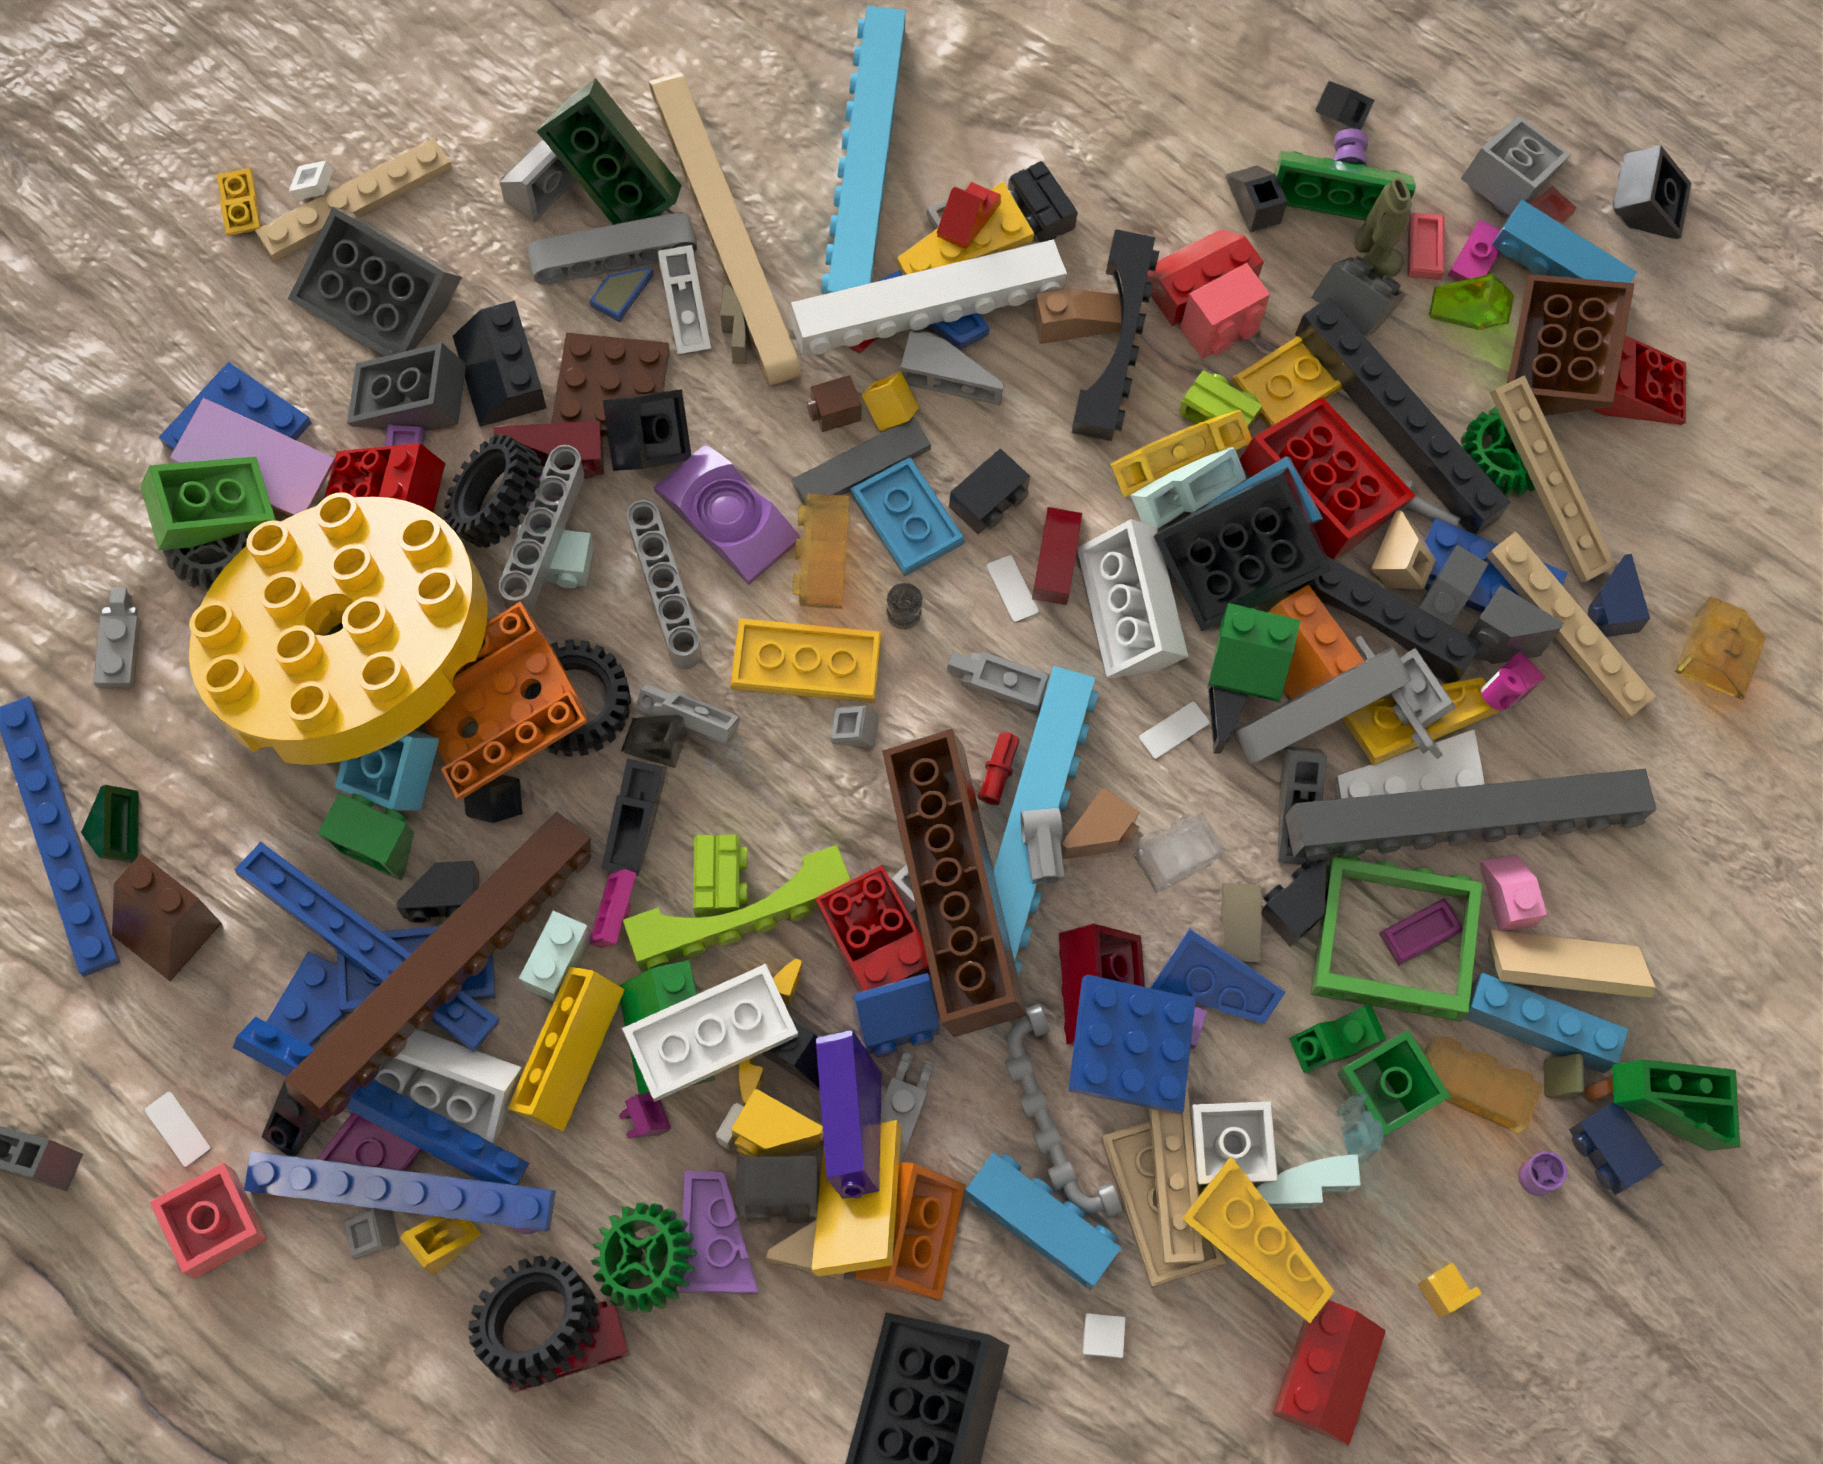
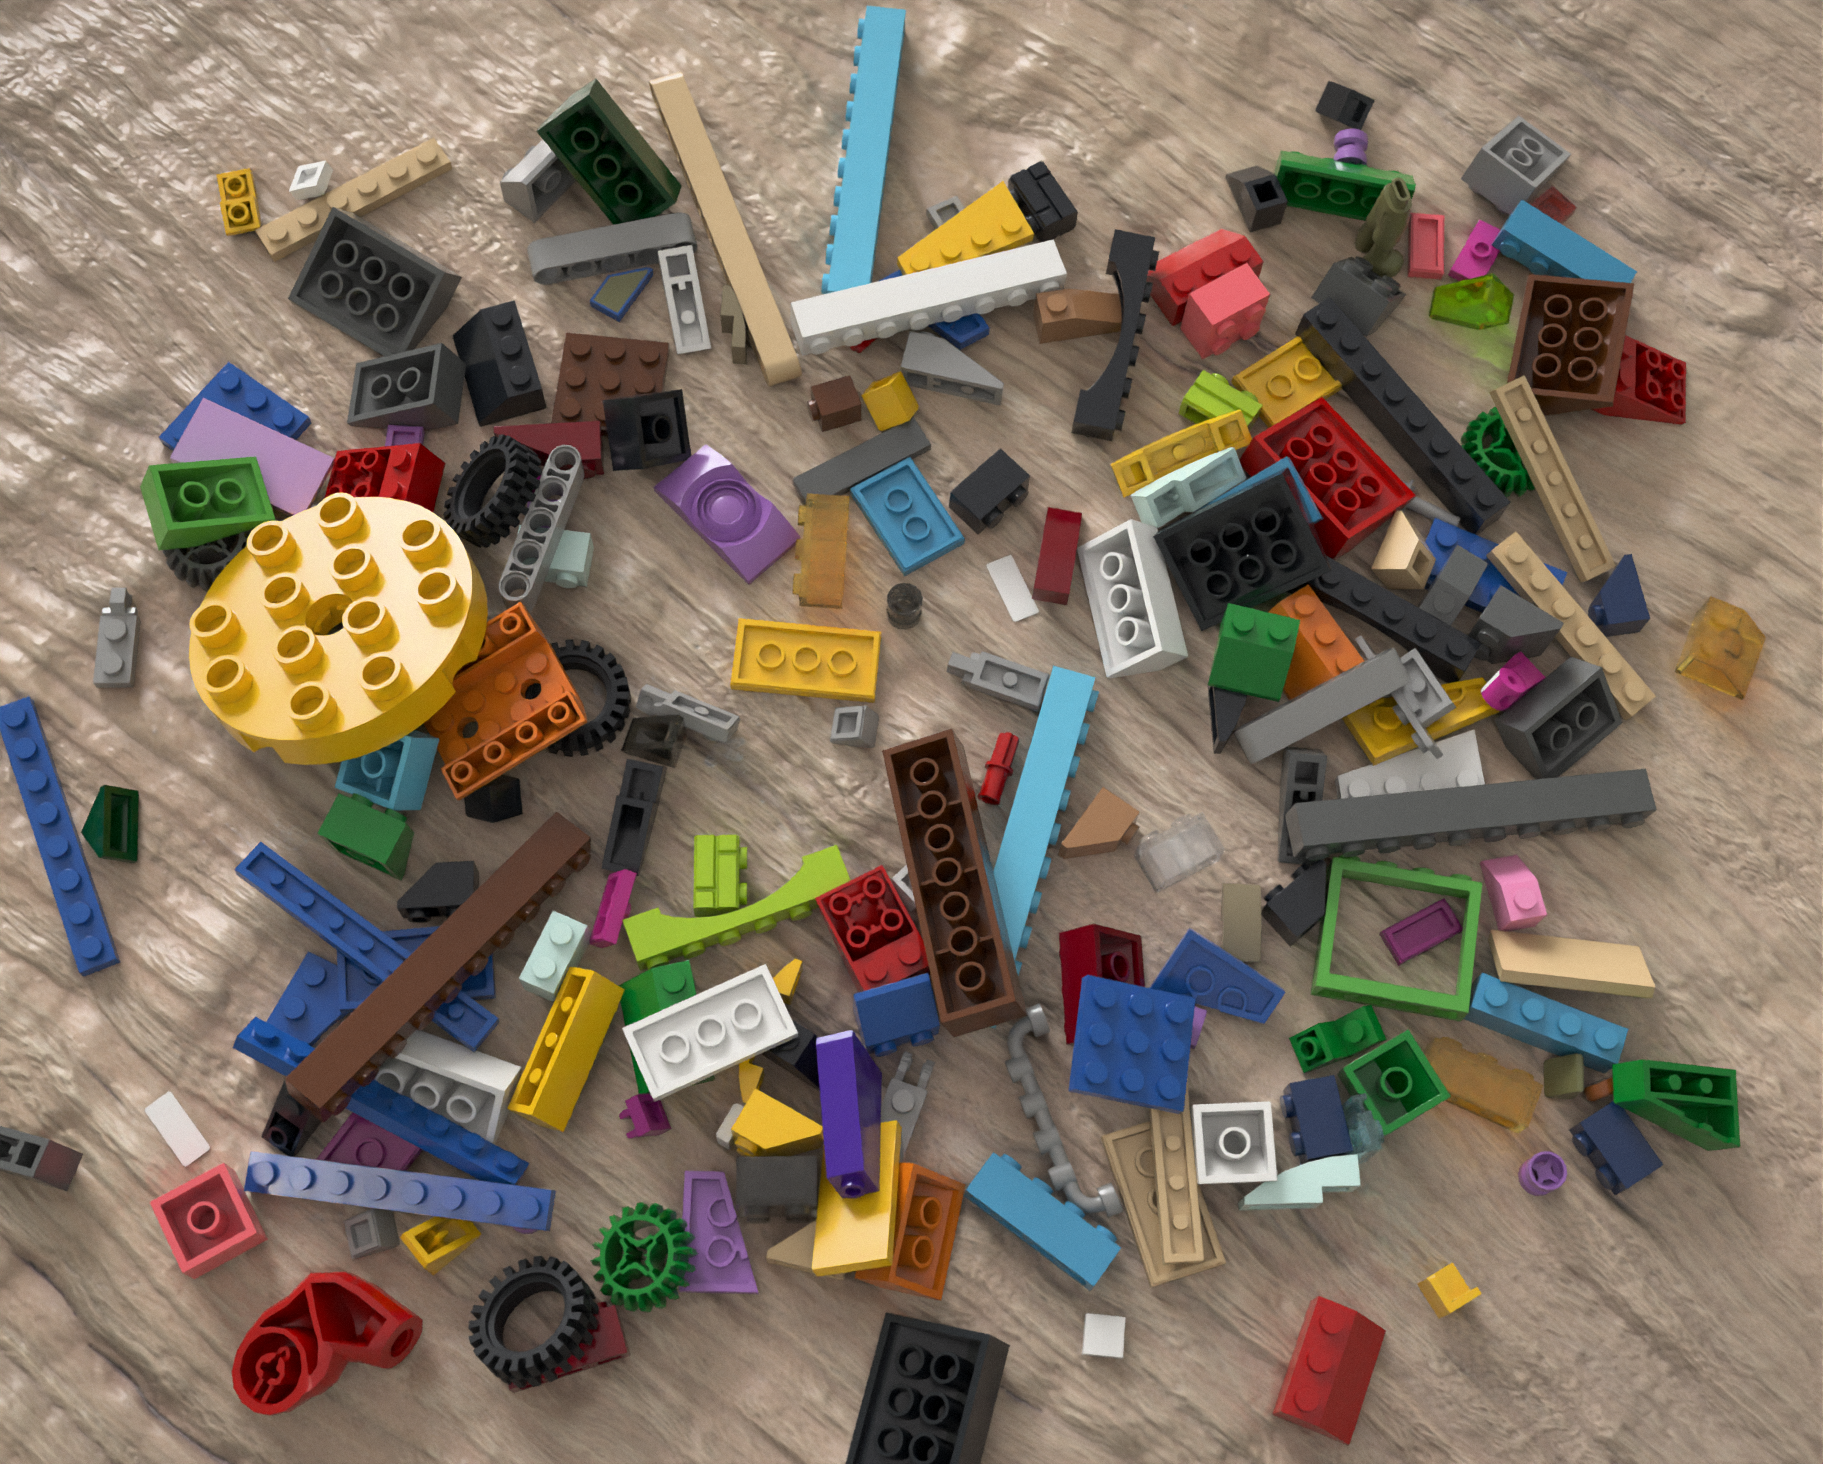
(159, 917): reddish brown slope -> none
(312, 1336): none -> red piece
(664, 599): light grey beam -> none
(967, 213): red slope -> none
(1042, 834): light grey piece -> none
(1174, 730): white sticker -> none
(1252, 1235): yellow wing -> none
(1315, 1119): none -> dark blue brick
(1560, 719): none -> dark grey slope
(1652, 193): black slope -> none

